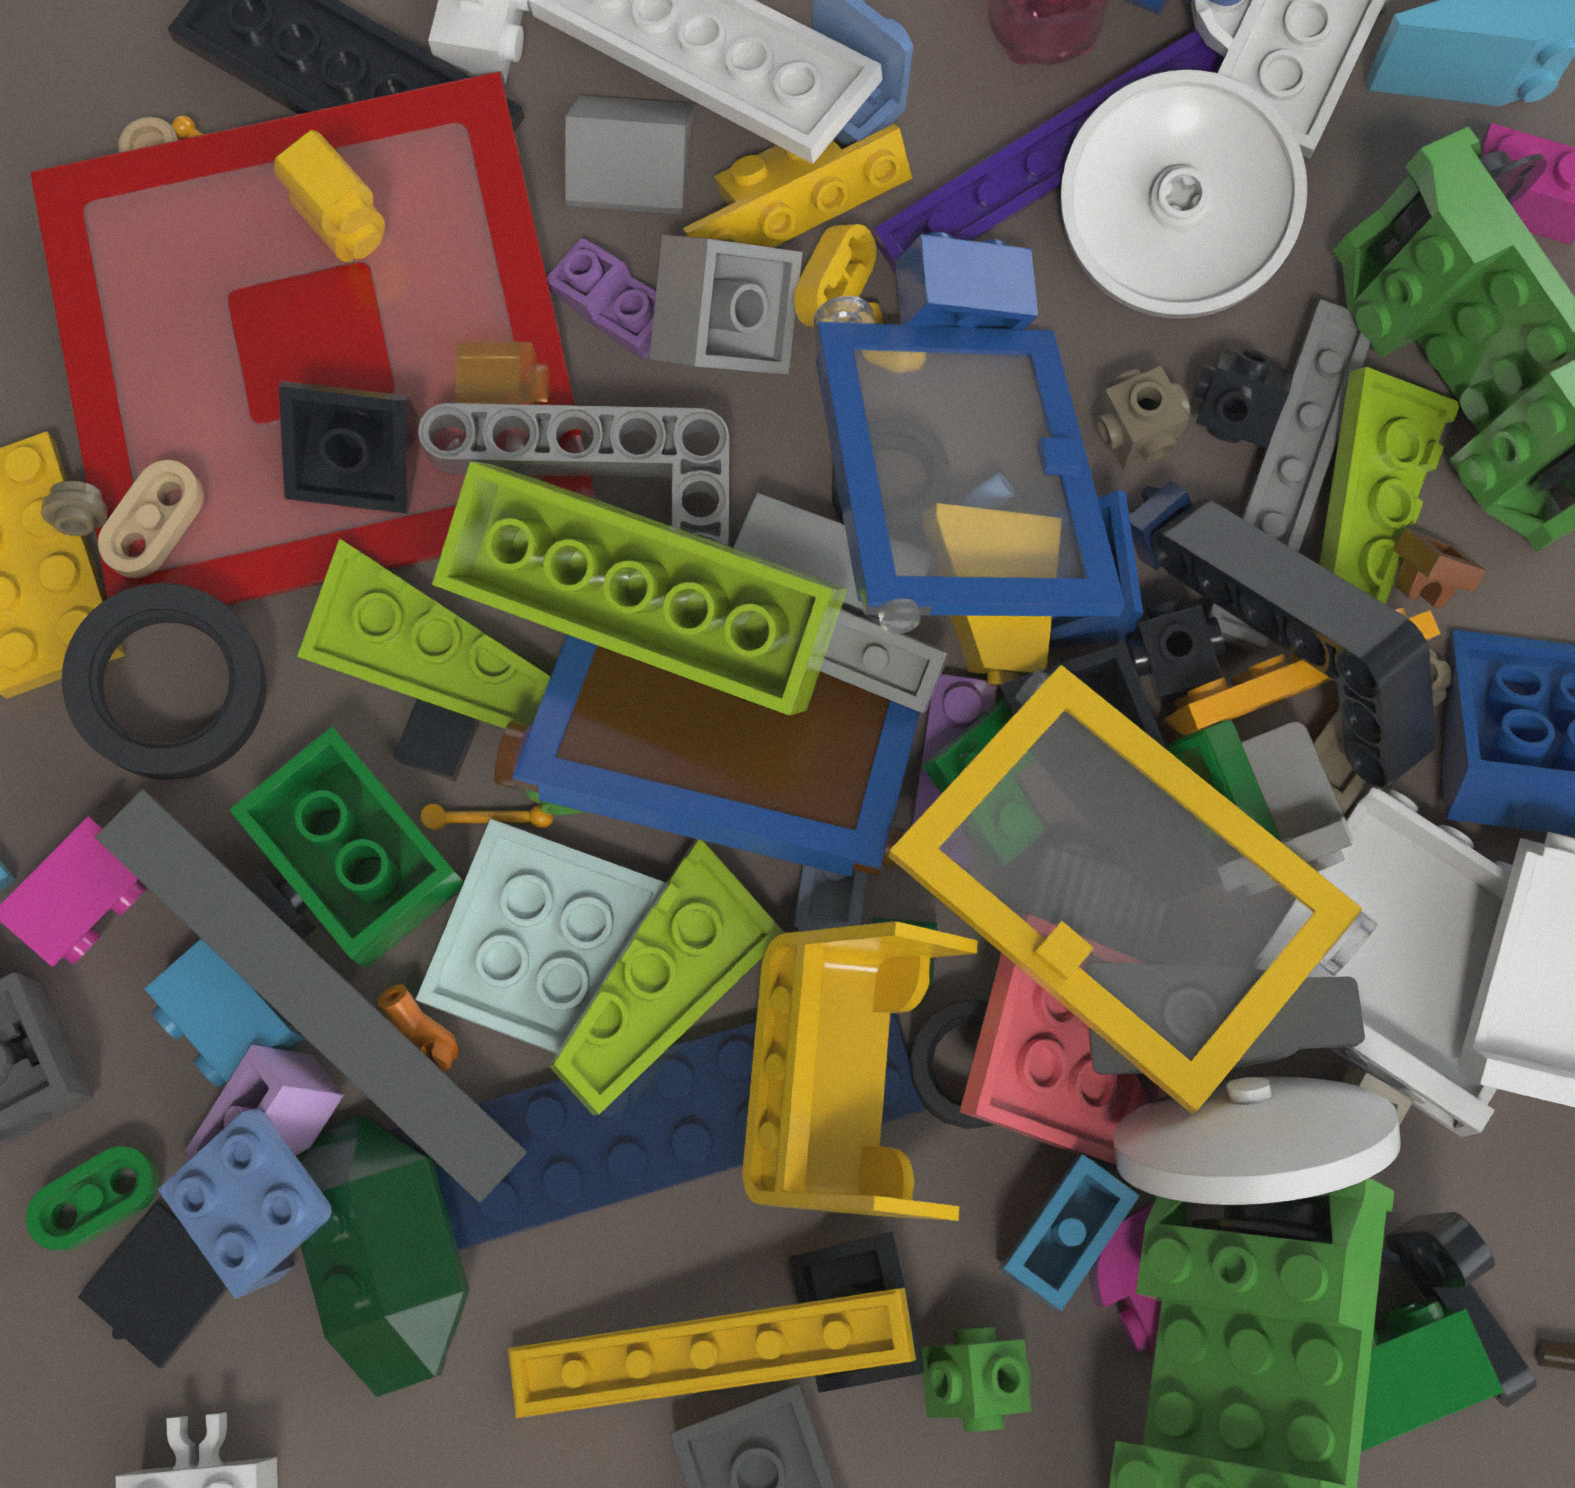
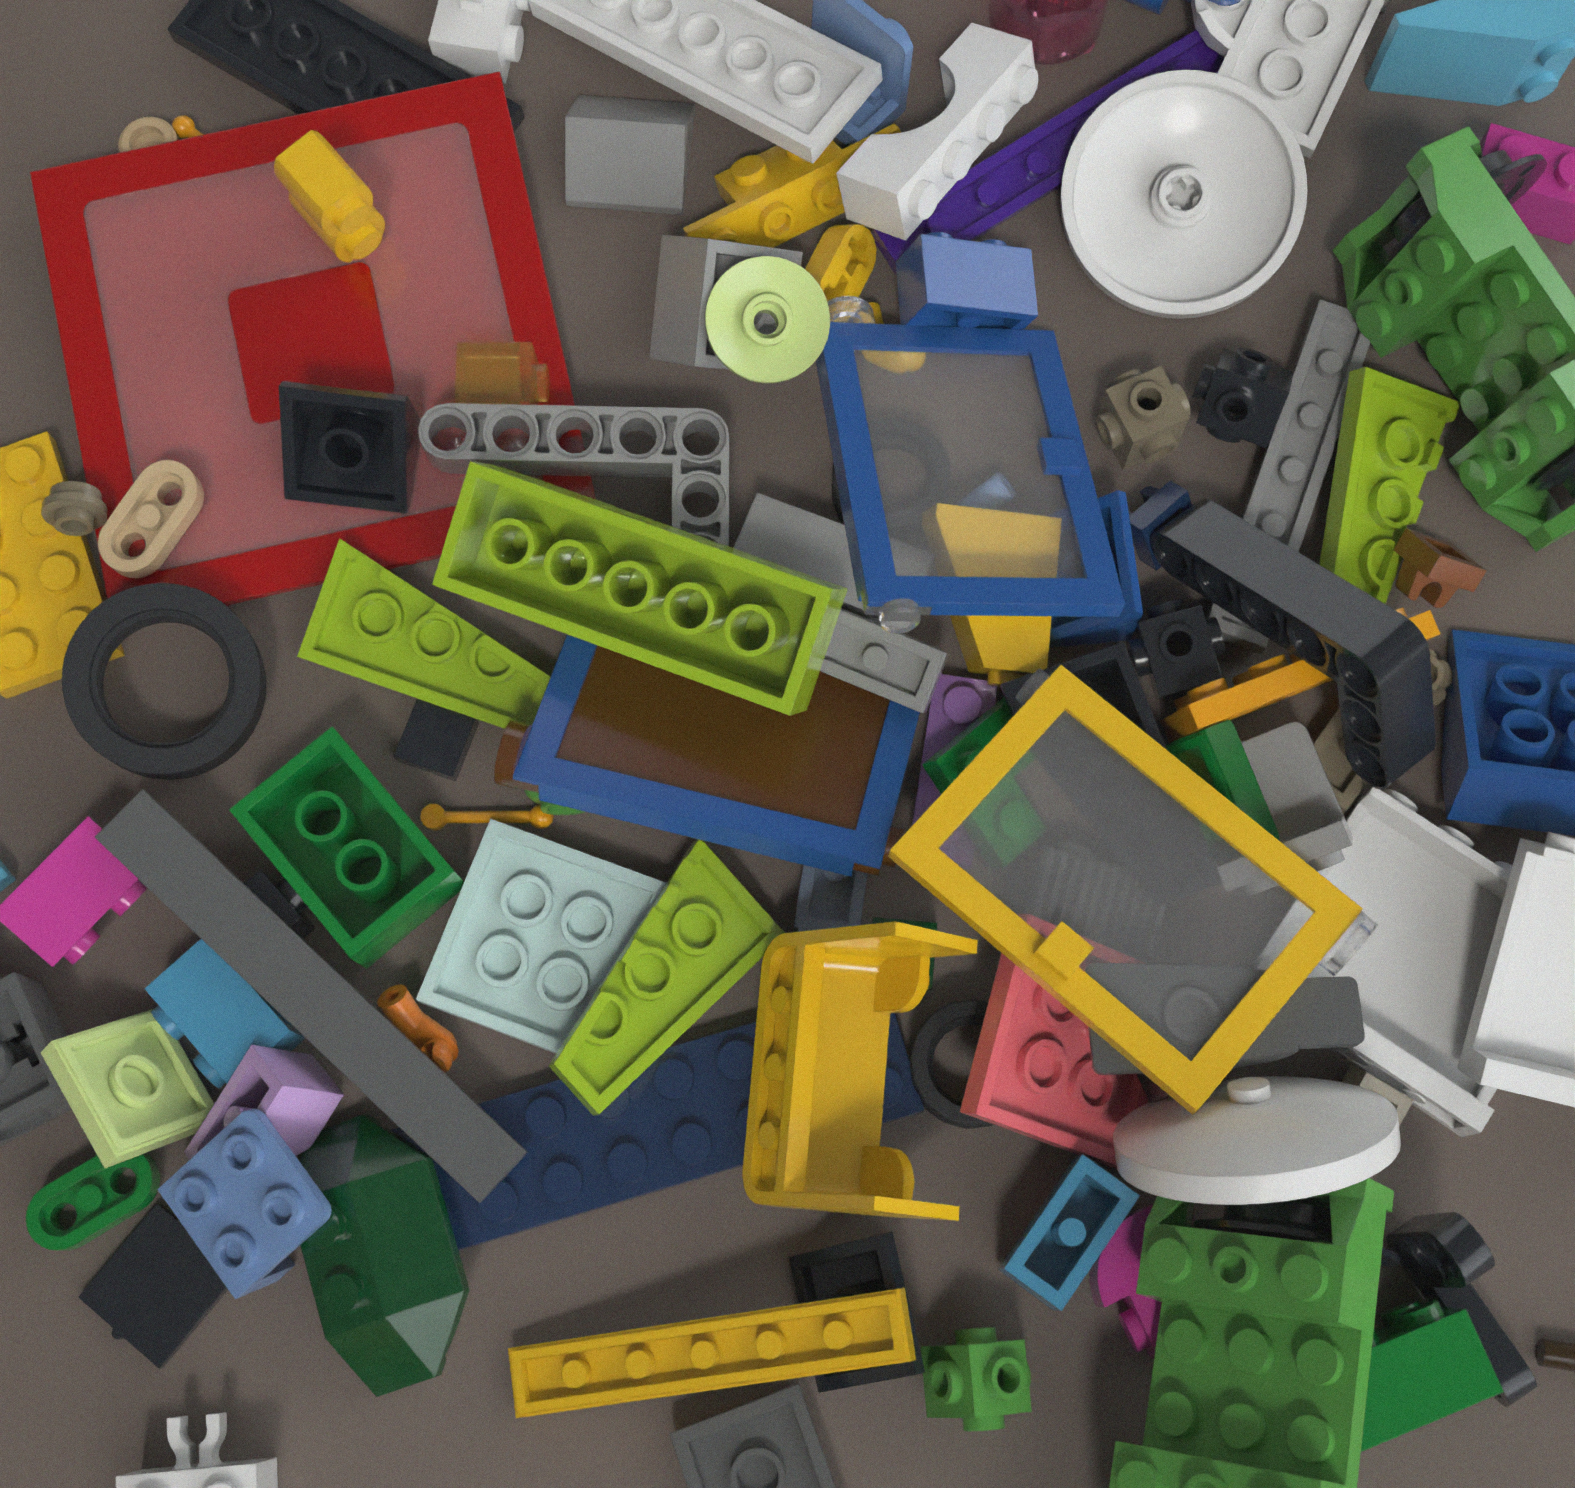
(129, 1086): none -> yellowish green plate
(606, 295): medium lavender slope -> none
(786, 294): none -> yellowish green dish
(904, 175): none -> white arch

